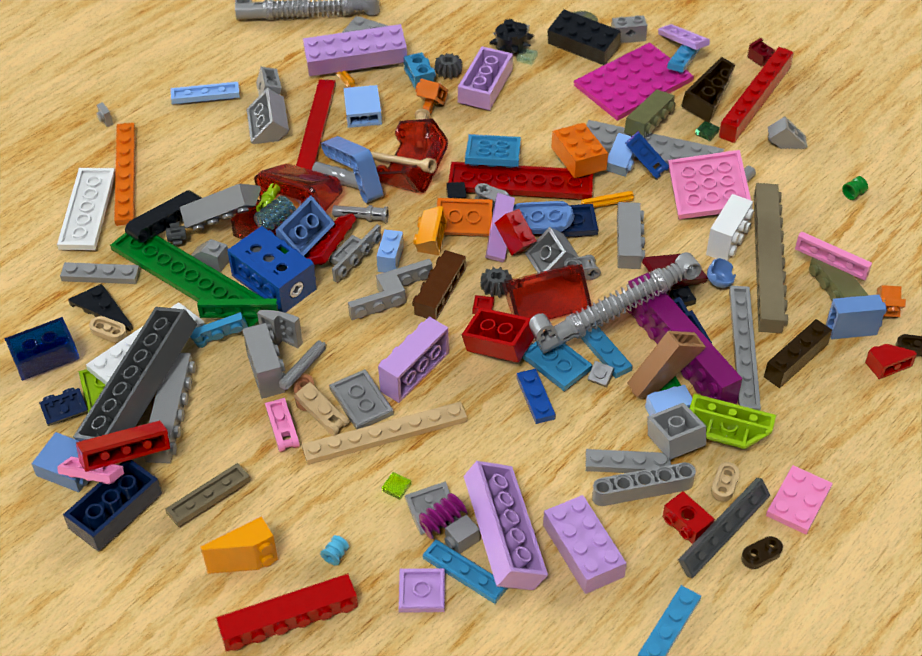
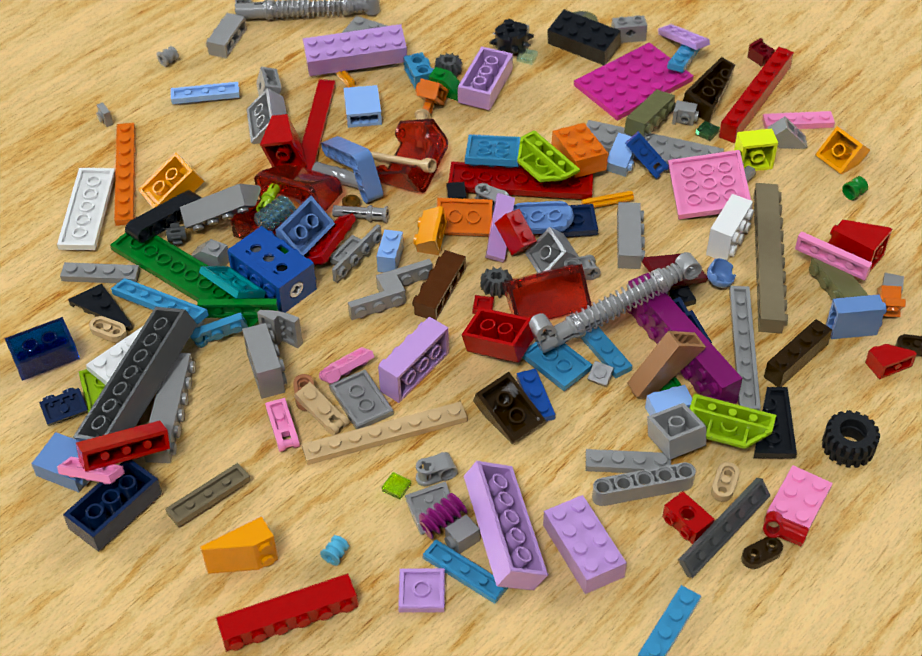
(153, 298): none -> dark azure plate
(167, 56): none -> light grey bush
(170, 180): none -> light orange slope
(226, 35): none -> light grey brick
(232, 282): none -> teal tile
(282, 142): none -> red slope
(301, 366): light grey axle -> none
(345, 365): none -> bright pink hinge
(351, 200): none -> pearl gold tile
(437, 468): none -> light grey piece
(447, 79): none -> green slope
(508, 408): none -> dark brown slope
(543, 159): none -> lime wedge
(685, 113): none -> light grey brick
(757, 148): none -> neon yellow brick
(782, 440): none -> black wing
(786, 530): none -> red piece
(802, 120): none -> bright pink plate
(842, 151): none -> light orange slope
(847, 451): none -> black tyre
(861, 239): none -> red slope
(893, 280): none -> light grey tile

